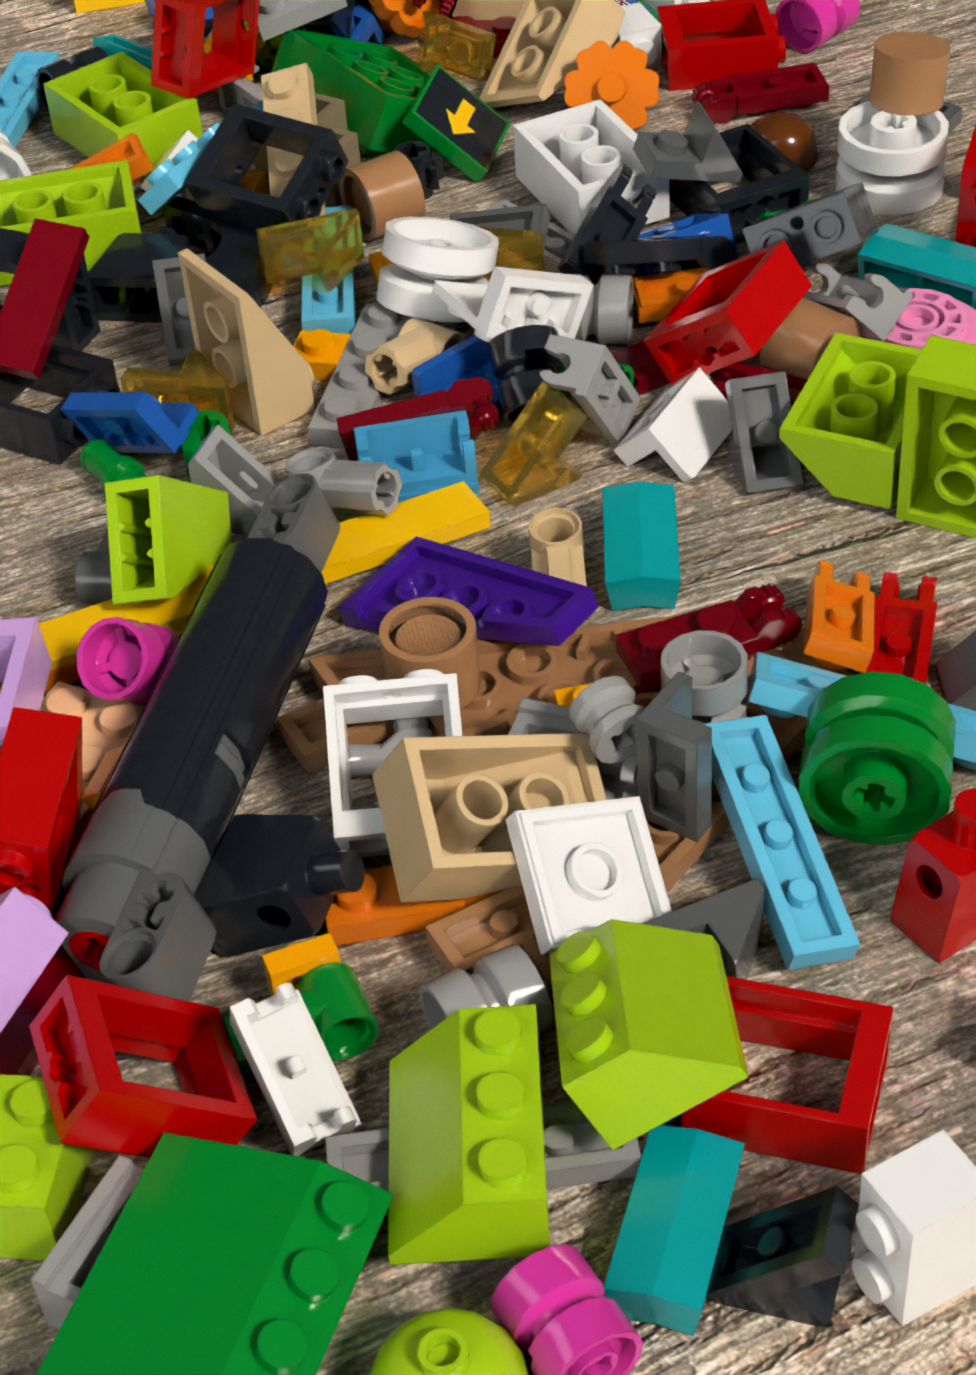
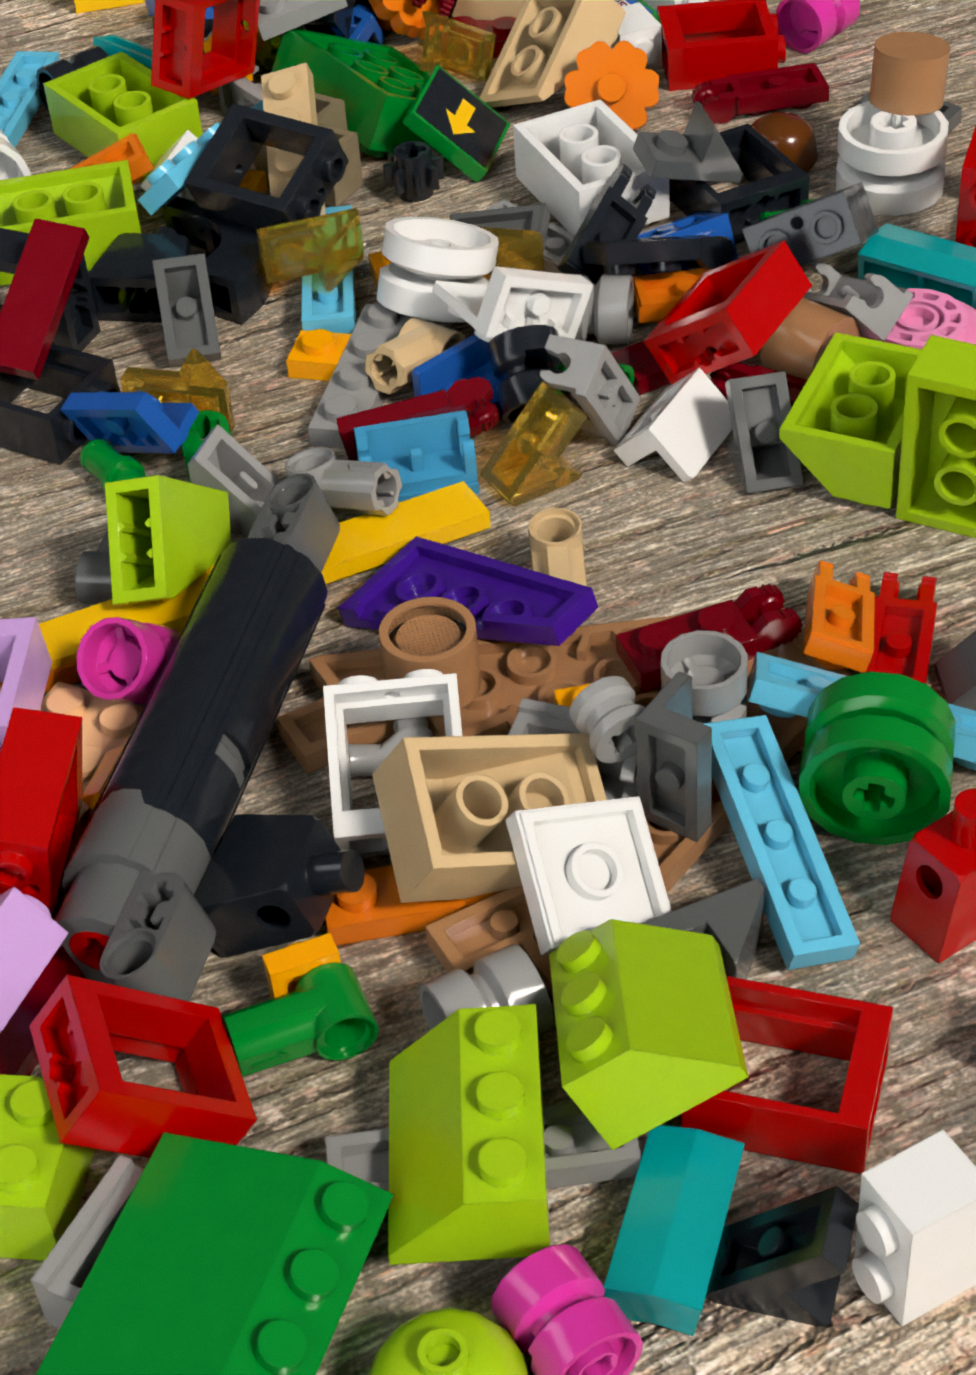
(263, 370): tan slope -> none
(293, 1069): white hinge -> none
(382, 191): medium nougat piece -> none
(641, 545): teal piece -> none

